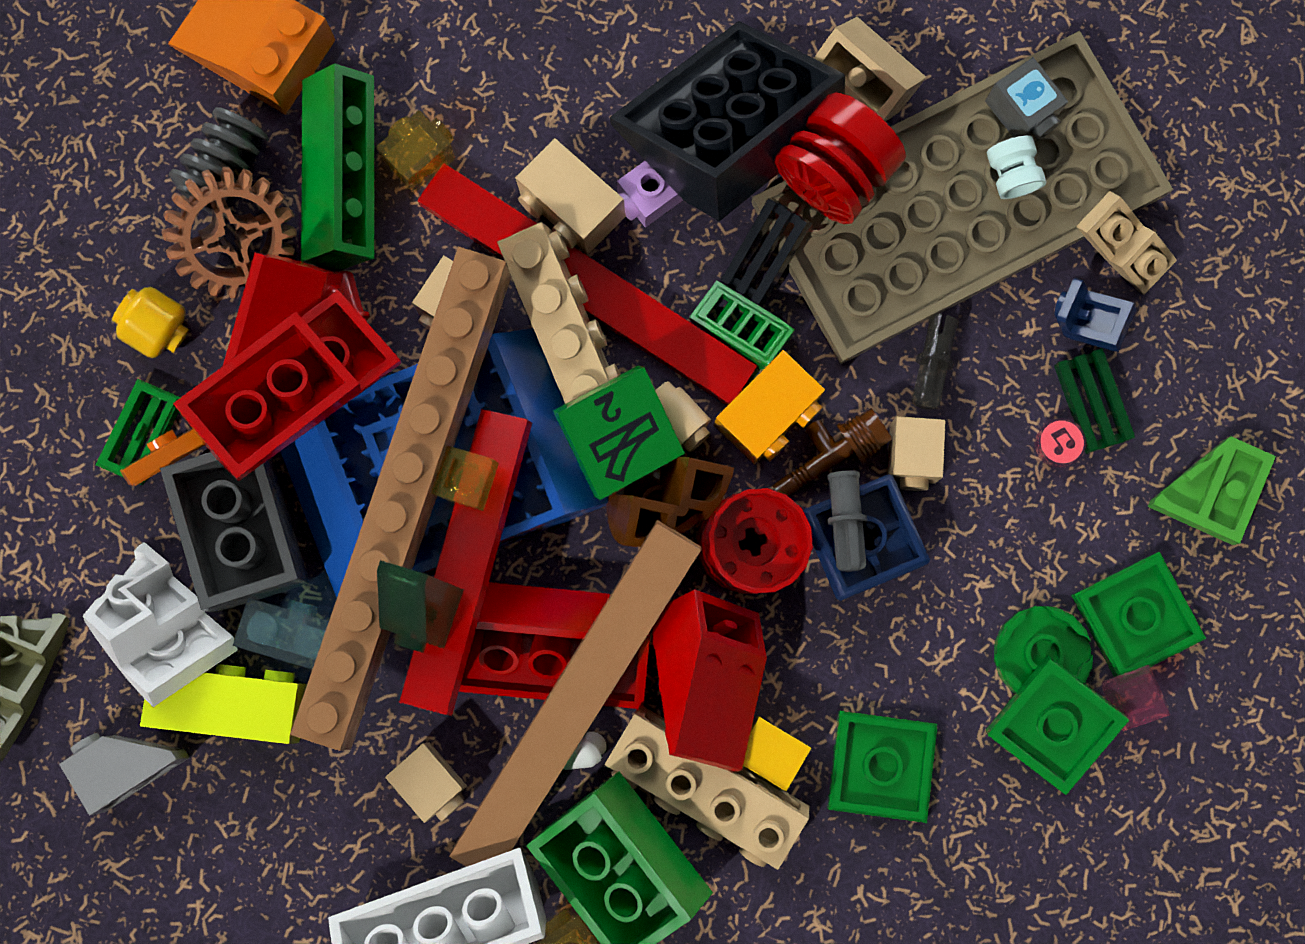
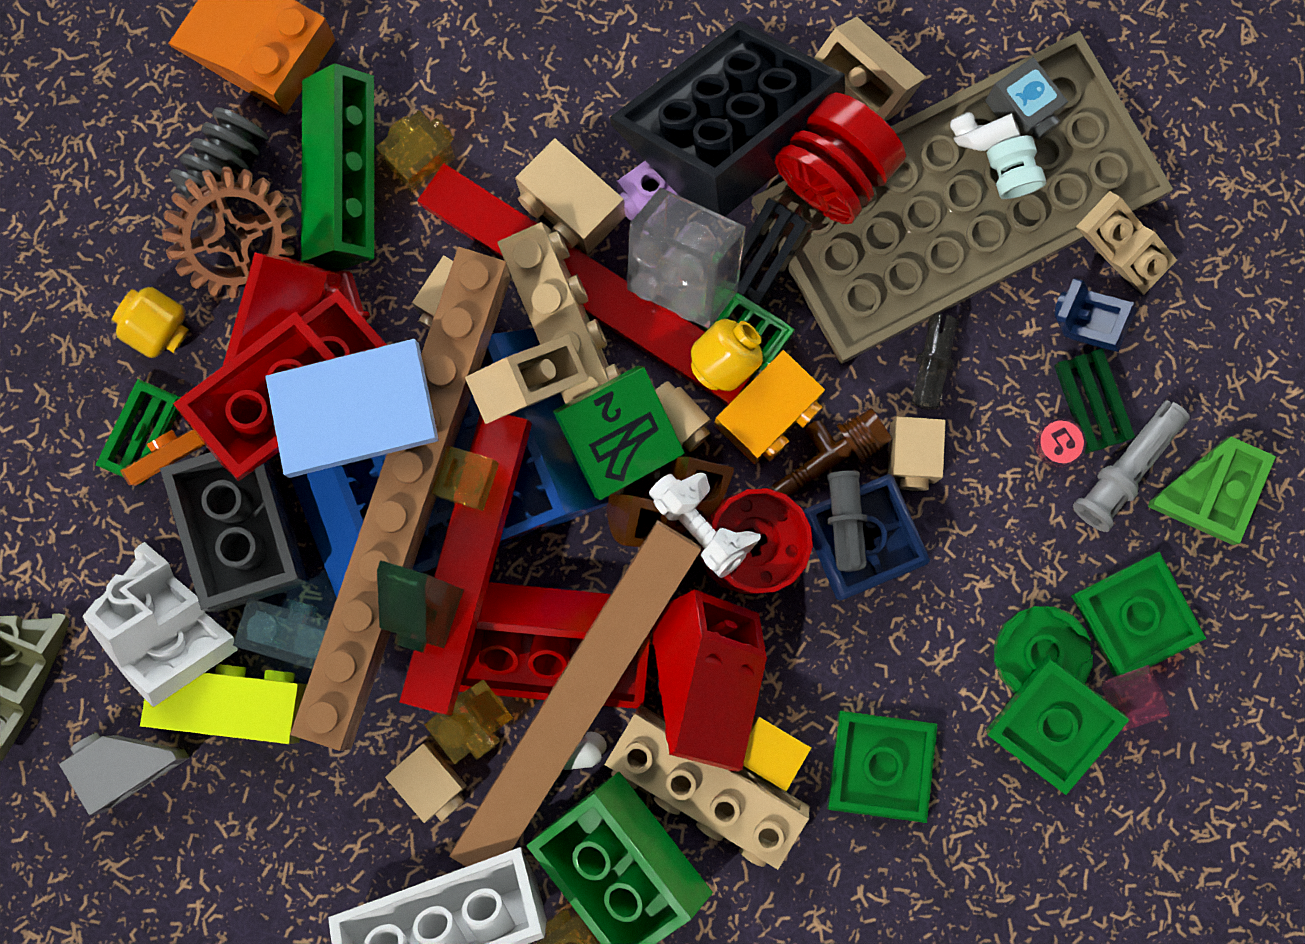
(351, 408): none -> light blue tile
(473, 724): none -> clear yellow brick
(526, 378): none -> tan brick
(678, 501): none -> white piece
(684, 257): none -> clear brick
(726, 355): none -> yellow head
(983, 136): none -> white arm
(1121, 480): none -> light grey pin

